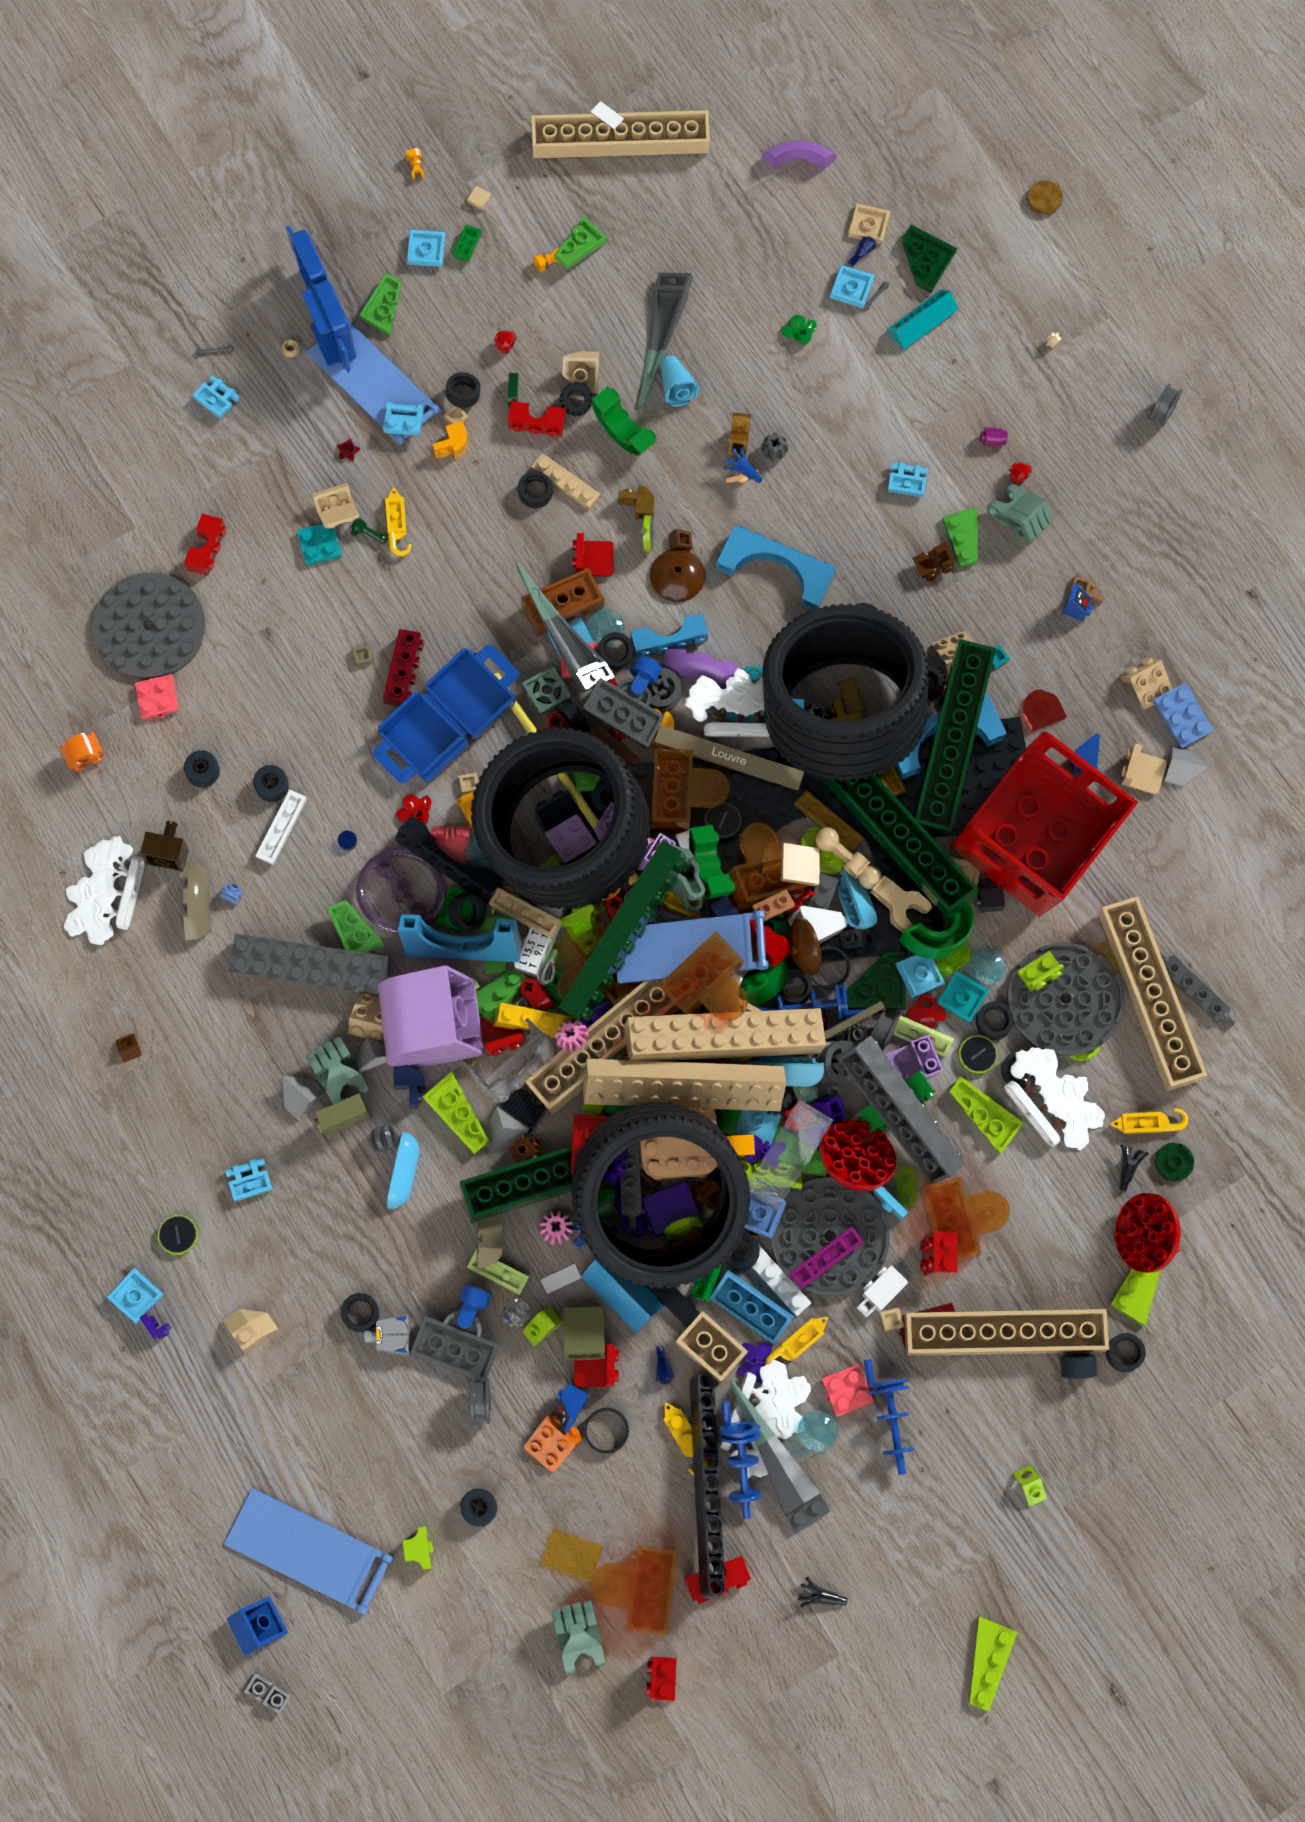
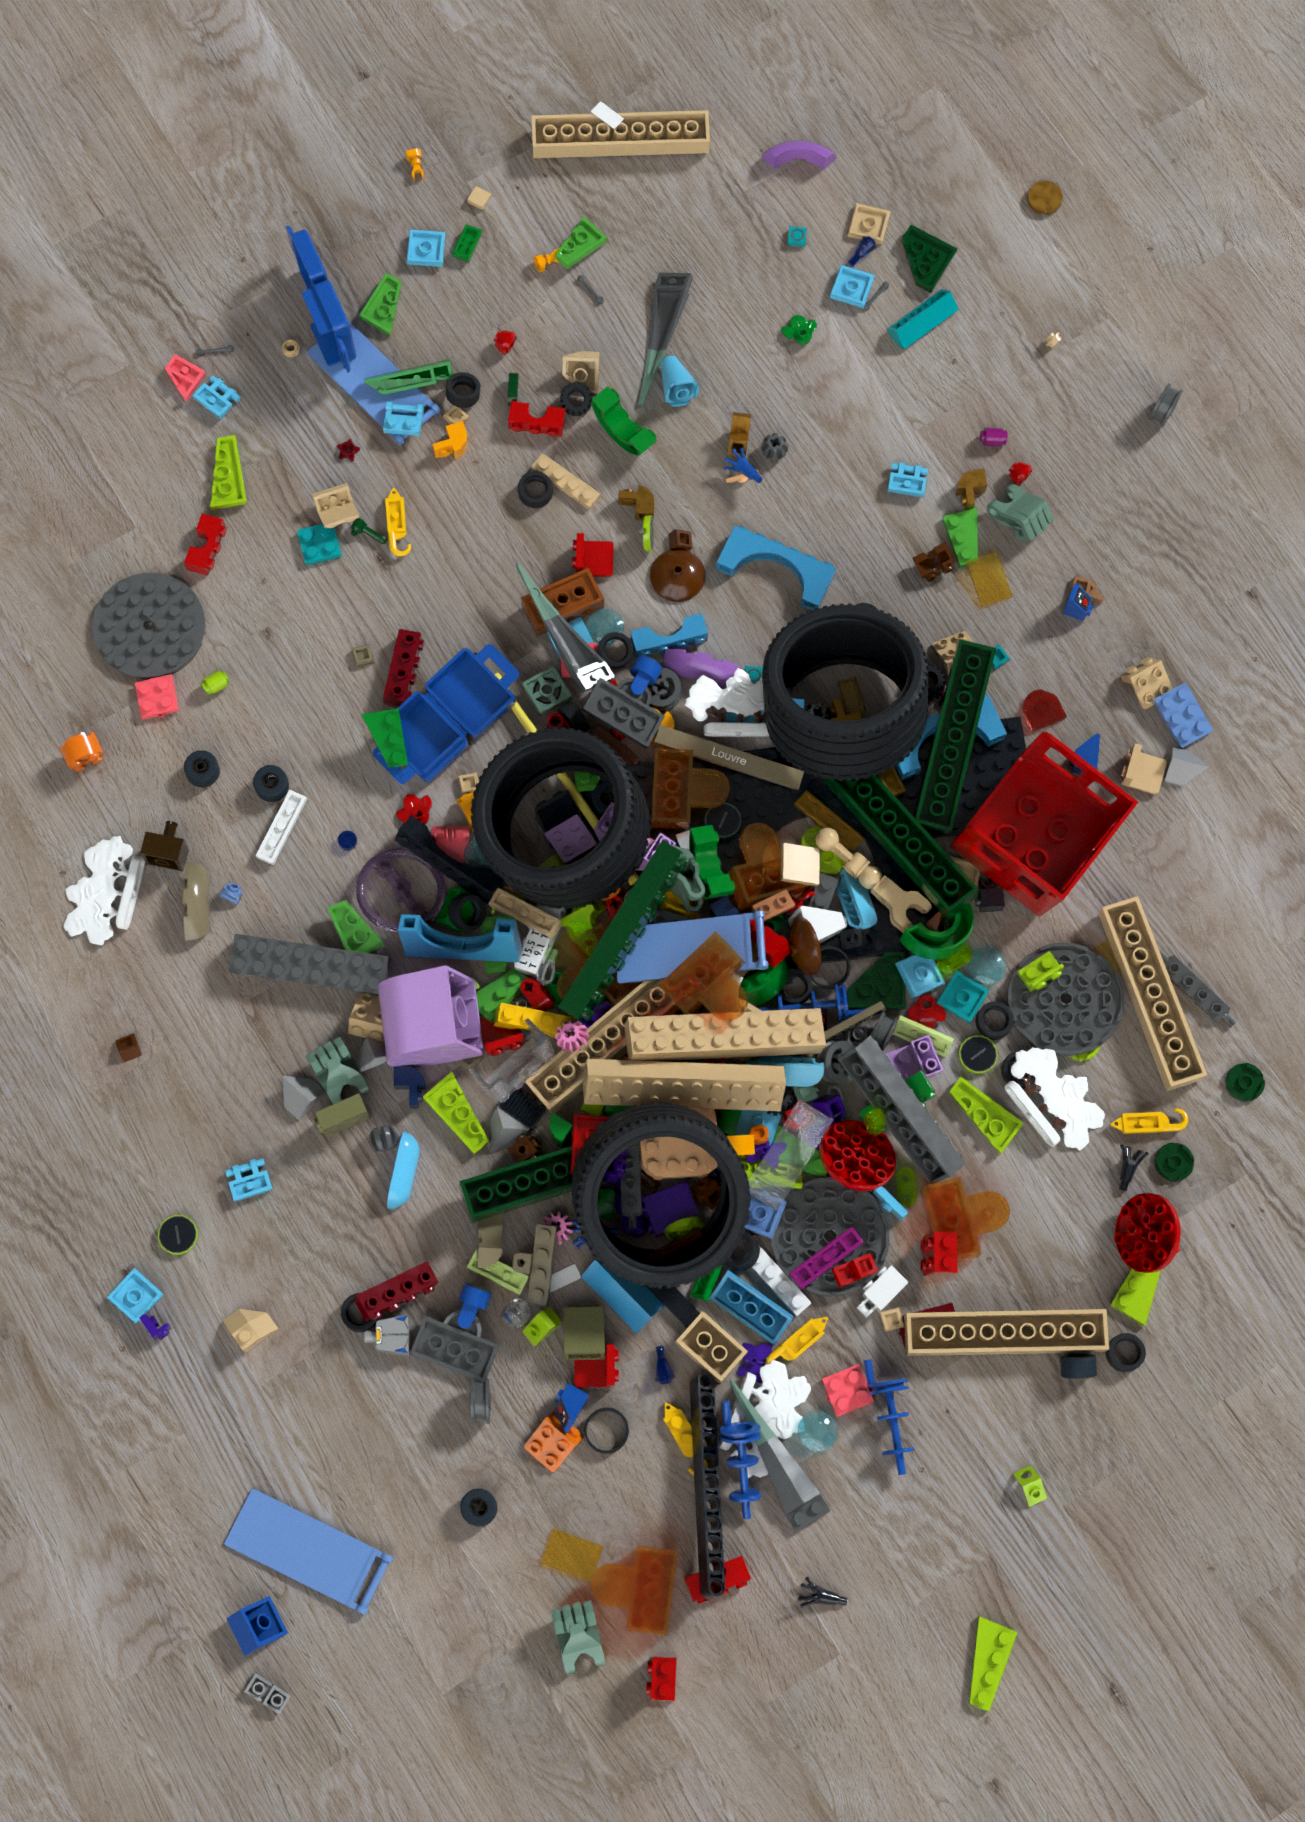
(184, 375): none -> coral wing
(215, 682): none -> lime brick
(228, 481): none -> lime wing
(388, 735): none -> green wing
(396, 1291): none -> dark red brick
(410, 377): none -> green wedge
(419, 1549): lime brick -> none
(538, 1264): none -> dark tan plate
(560, 1130): none -> green brick
(600, 300): none -> dark grey hinge
(760, 1134): none -> orange tile
(797, 236): none -> teal tile
(854, 1270): none -> red slope
(875, 1121): none -> clear neon green plate
(936, 922): none -> reddish brown slope
(971, 483): none -> pearl gold brick
(989, 579): none -> clear yellow piece
(1245, 1082): none -> dark green tile

